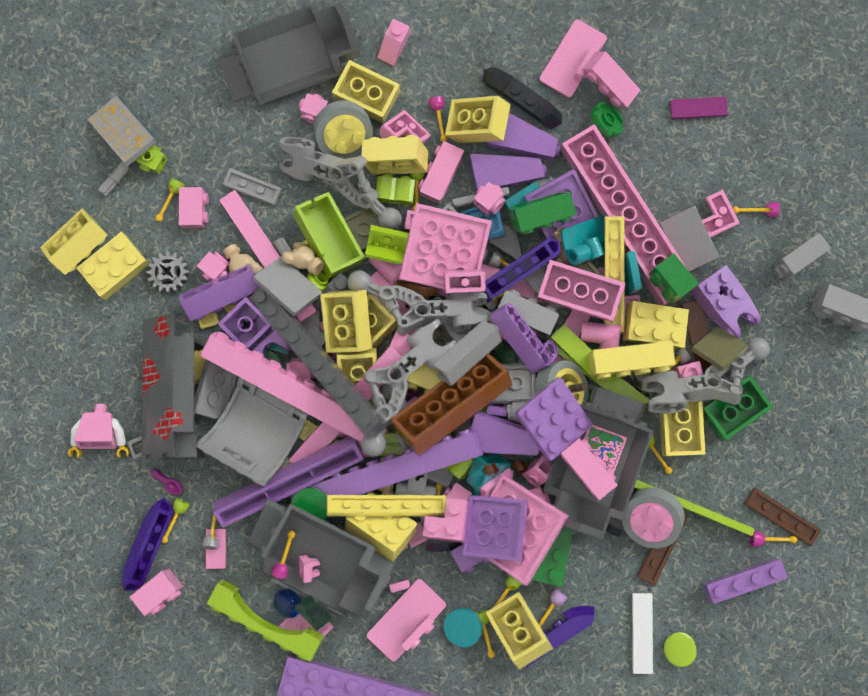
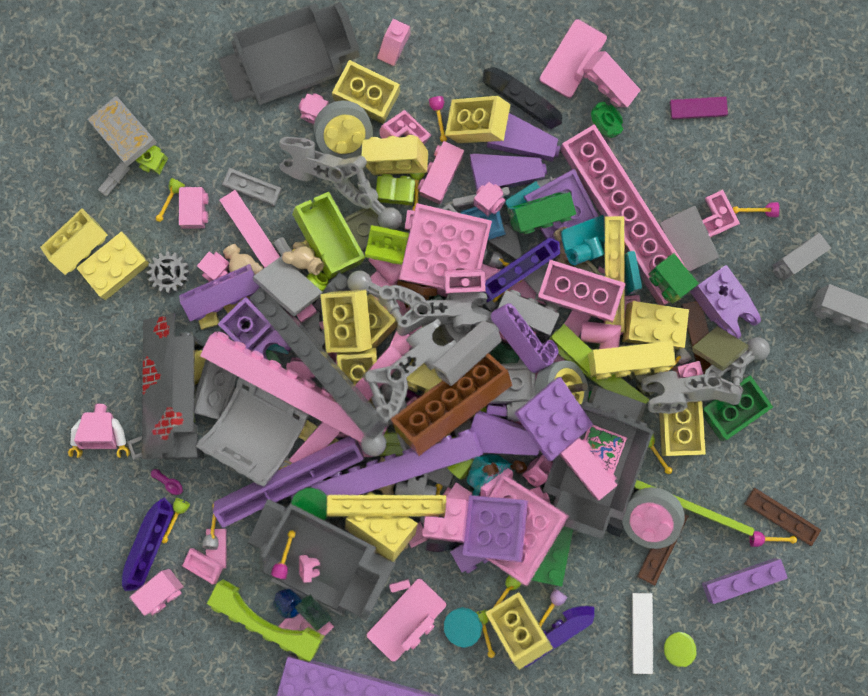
(203, 566): none -> bright pink tile

